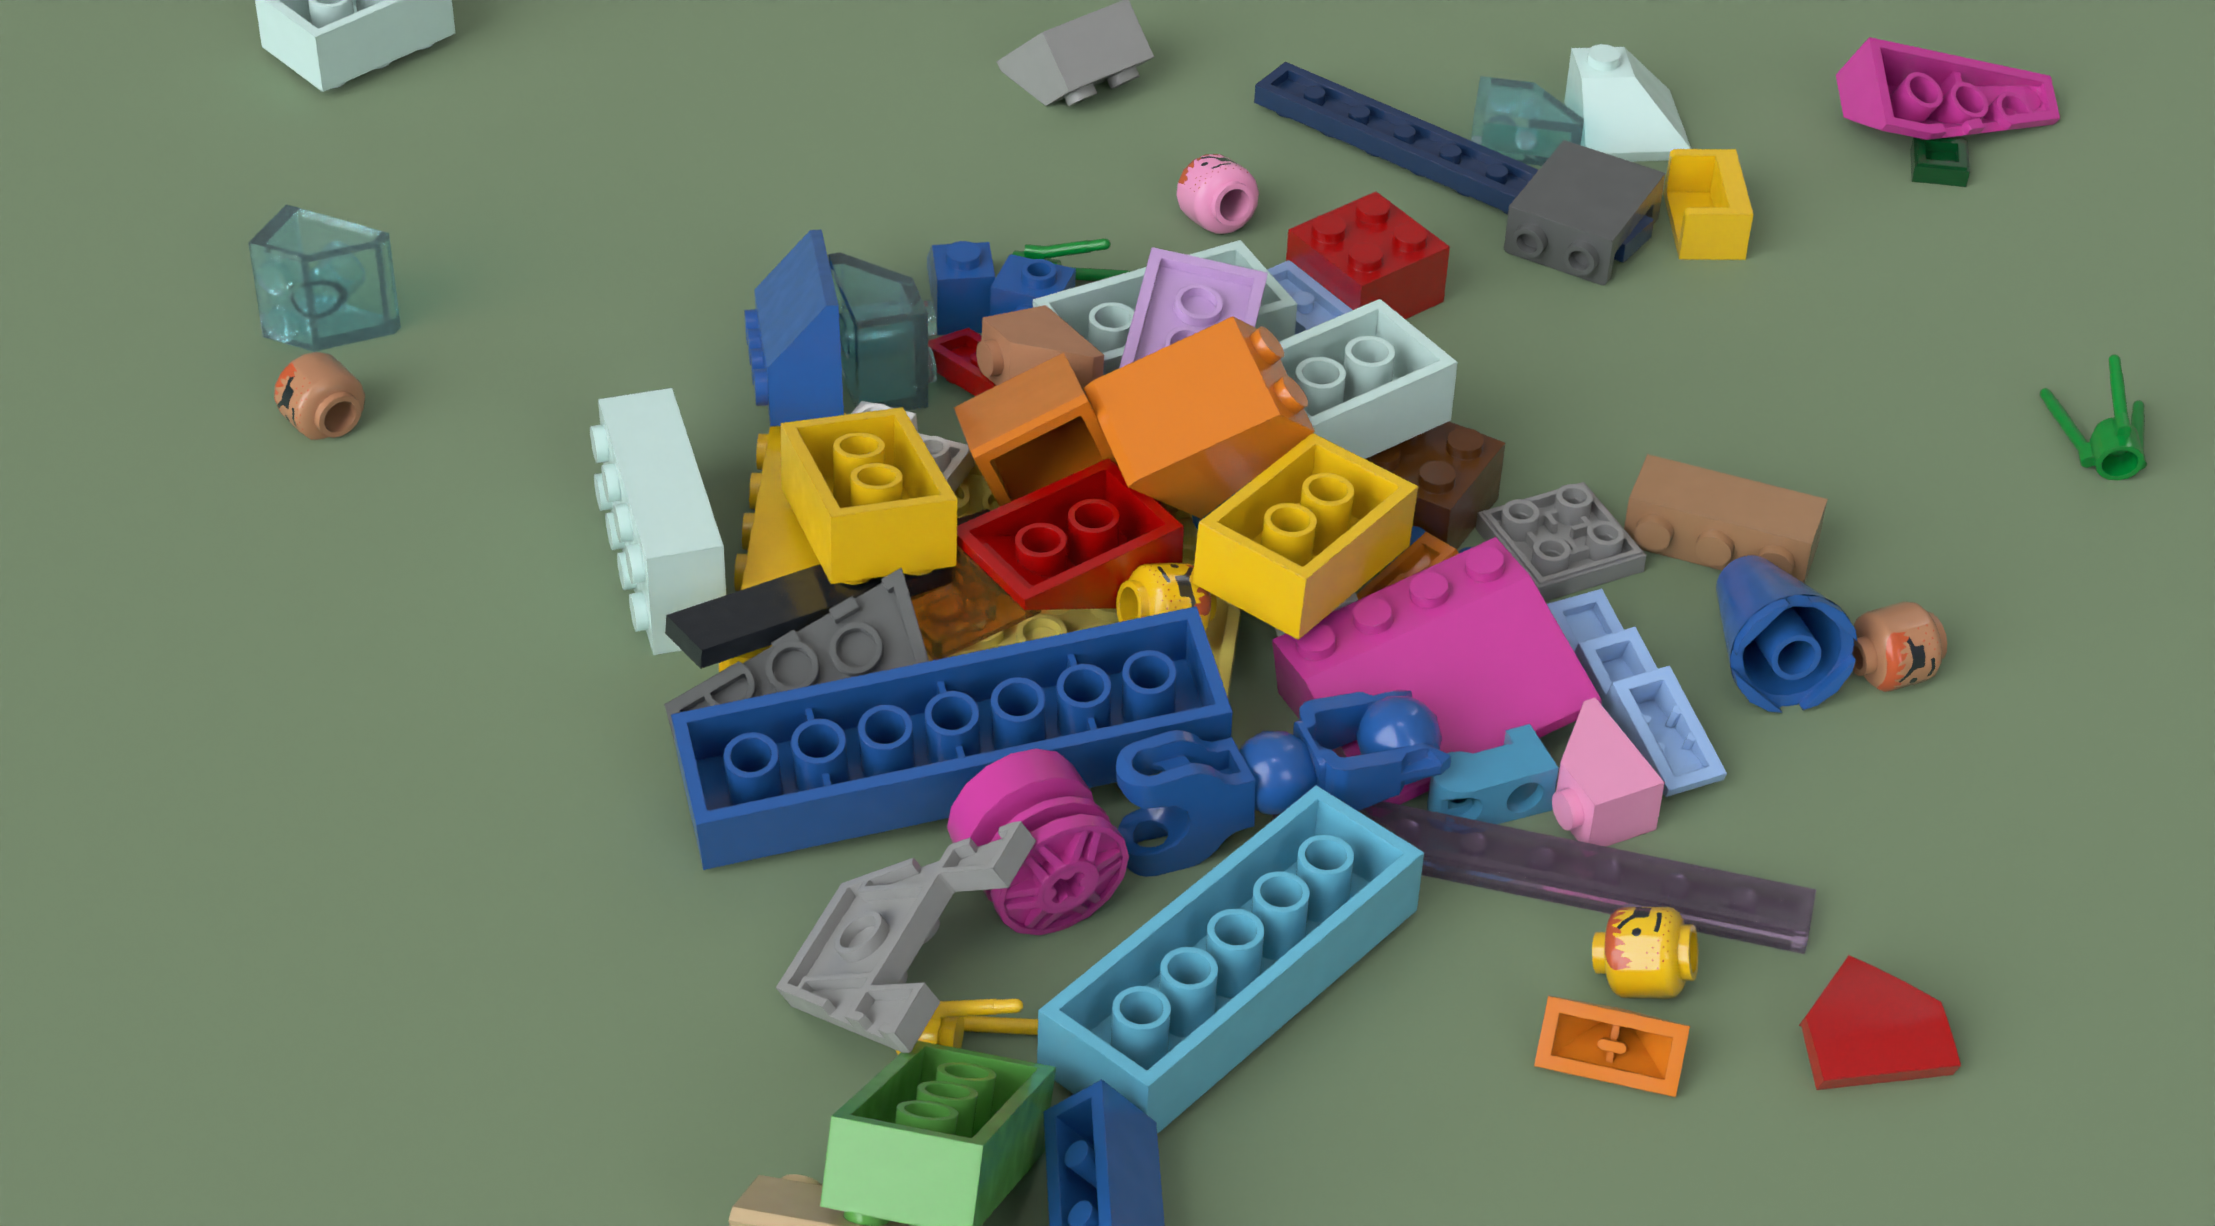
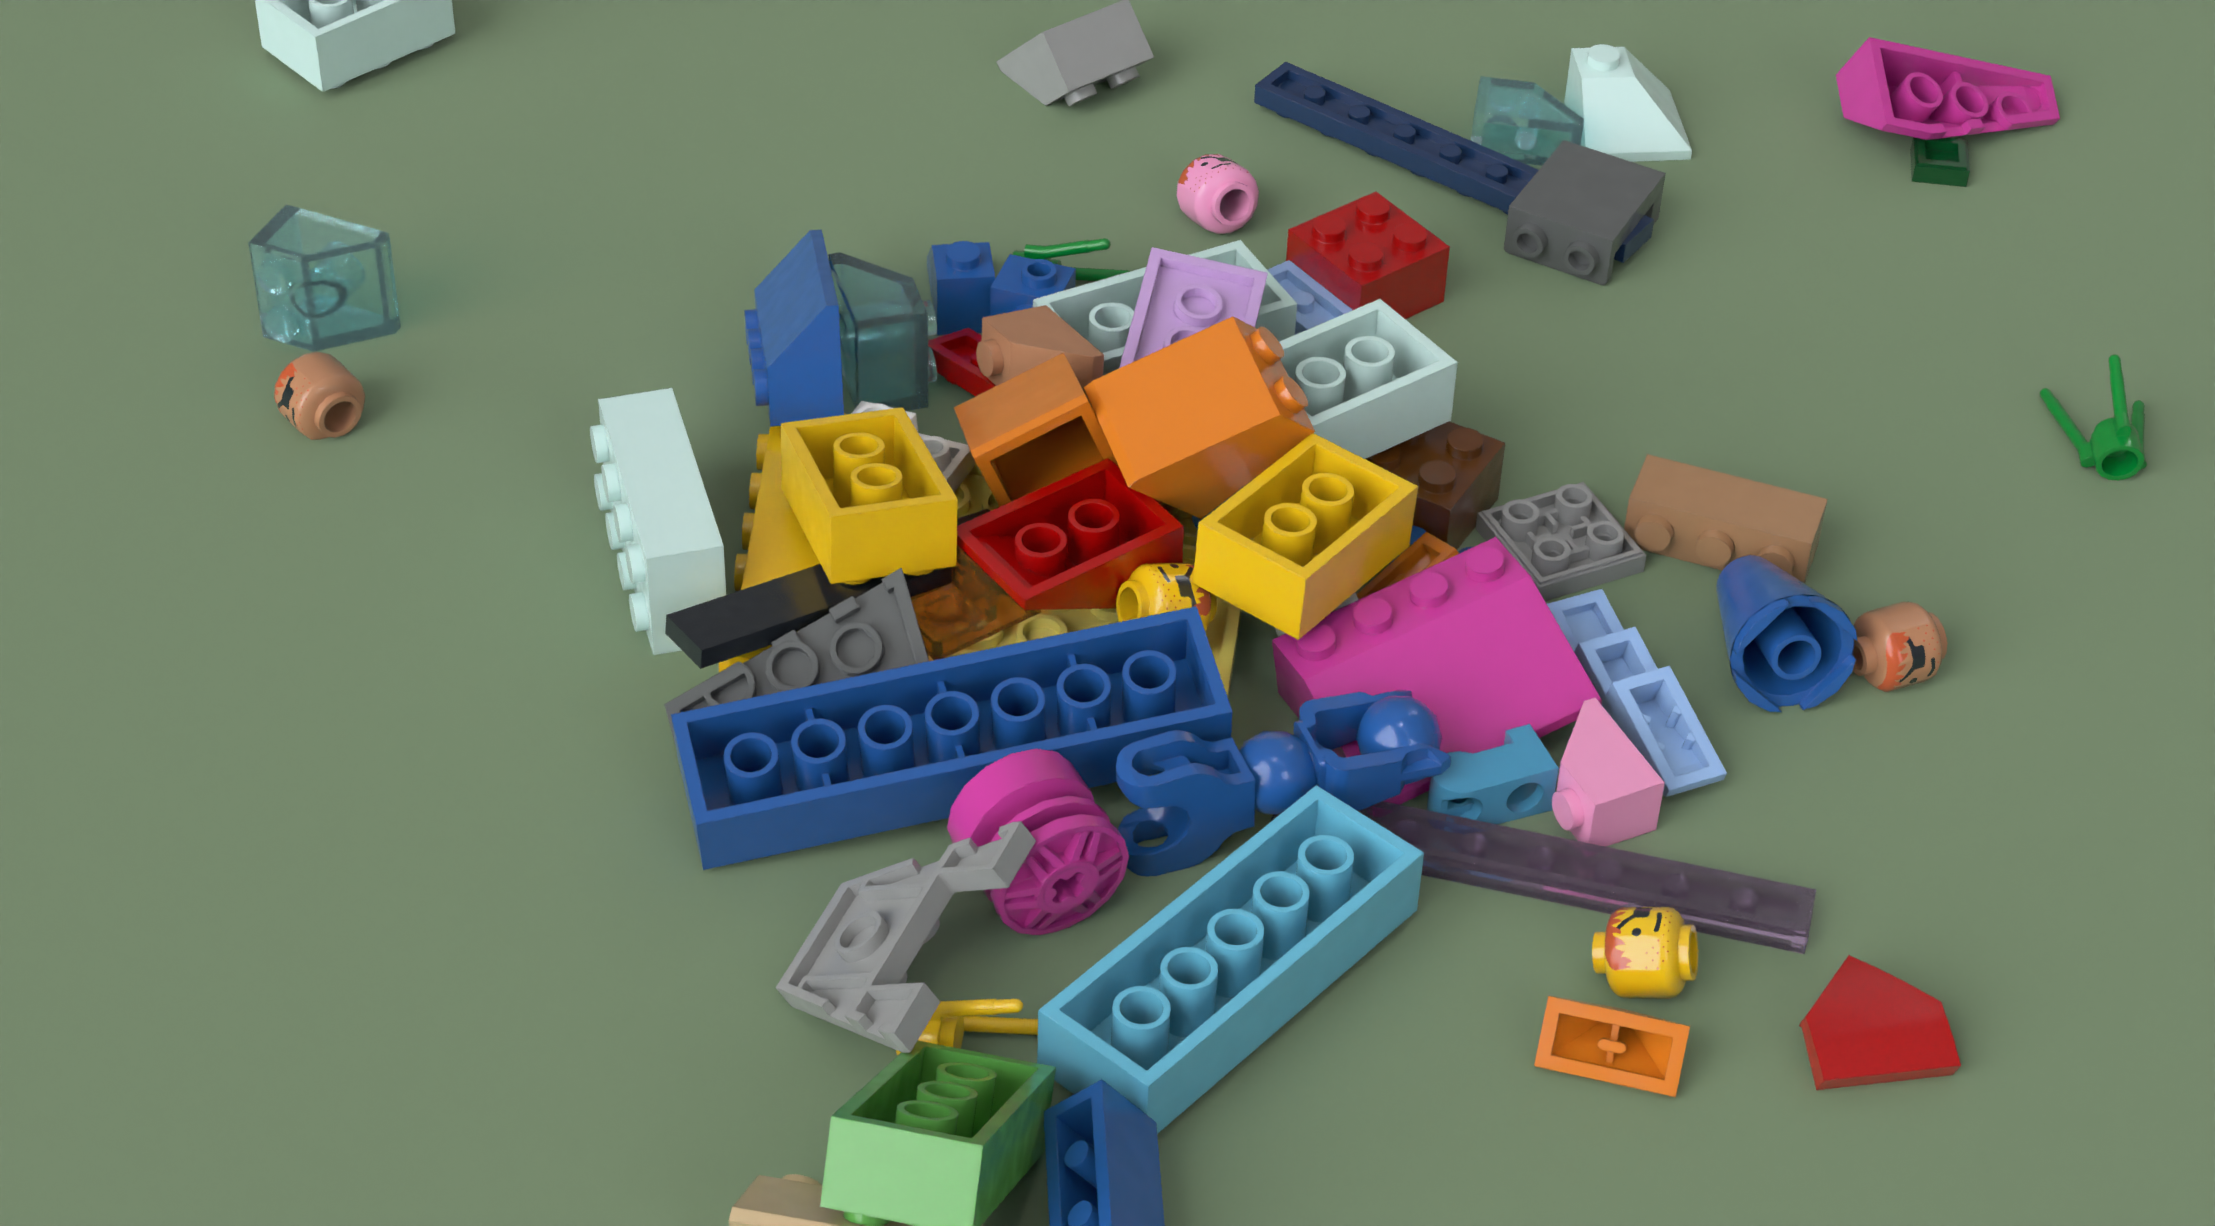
(1708, 204): yellow panel -> none

